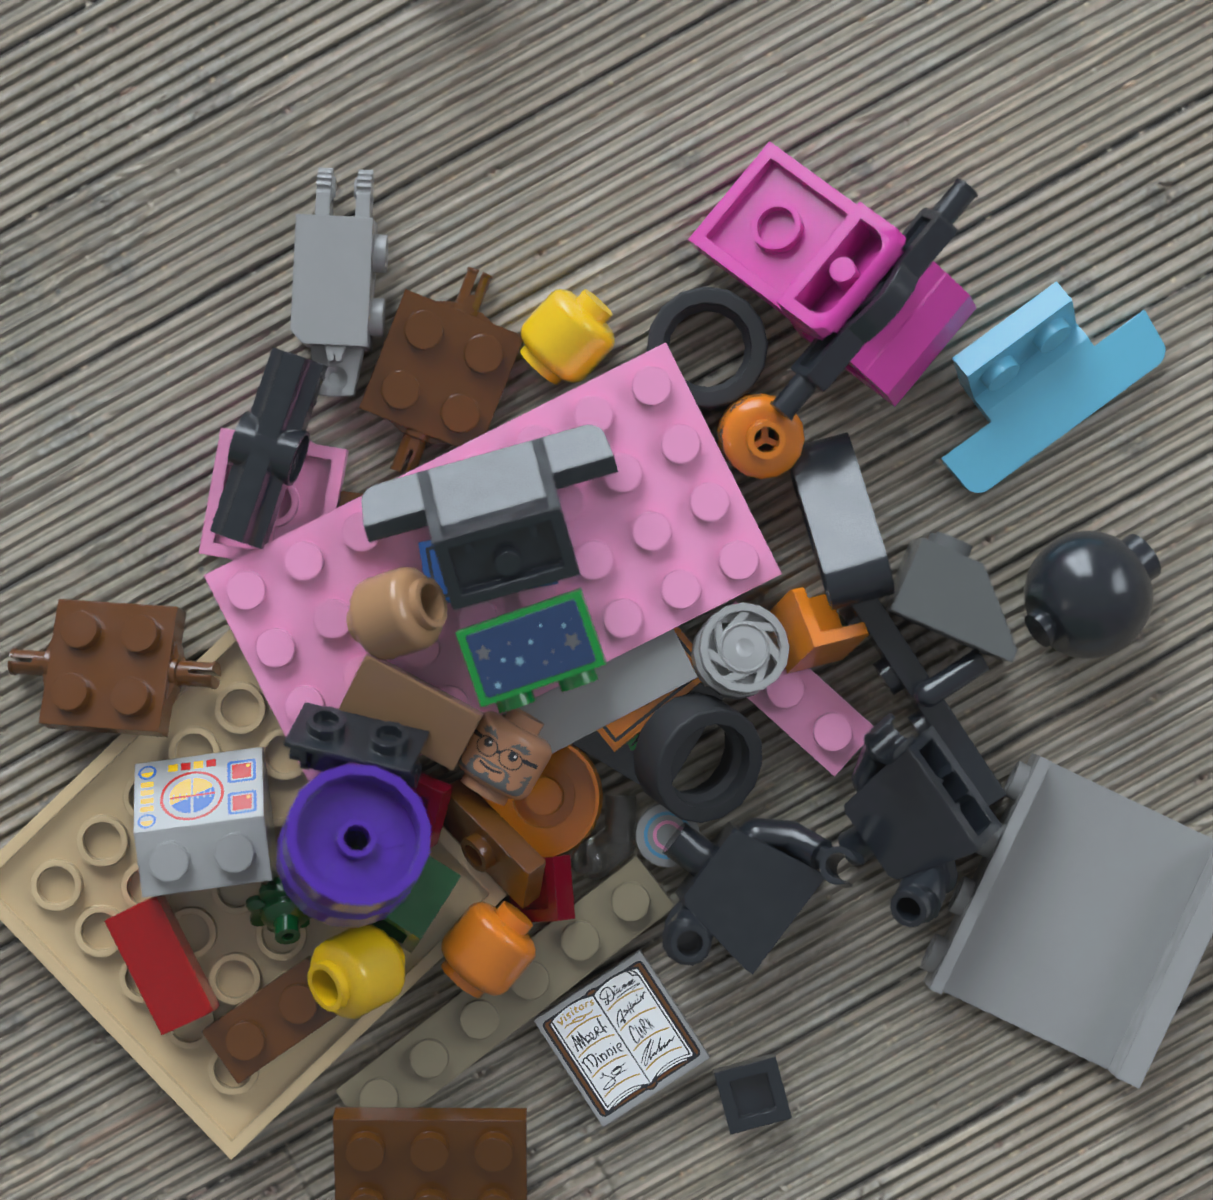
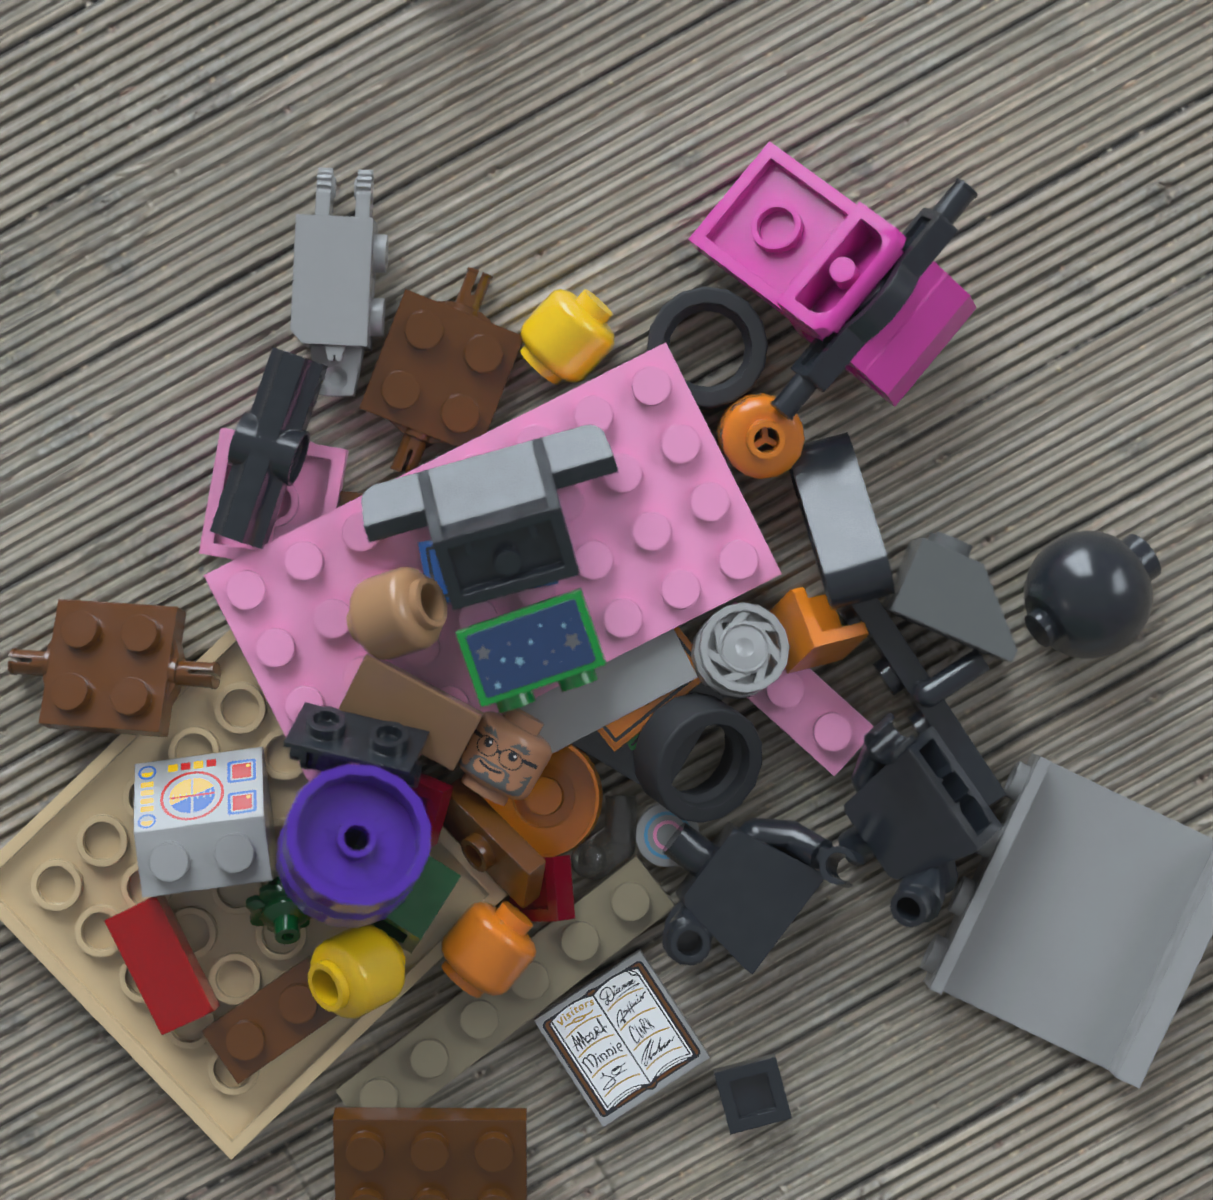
(1041, 379): medium azure plate -> none

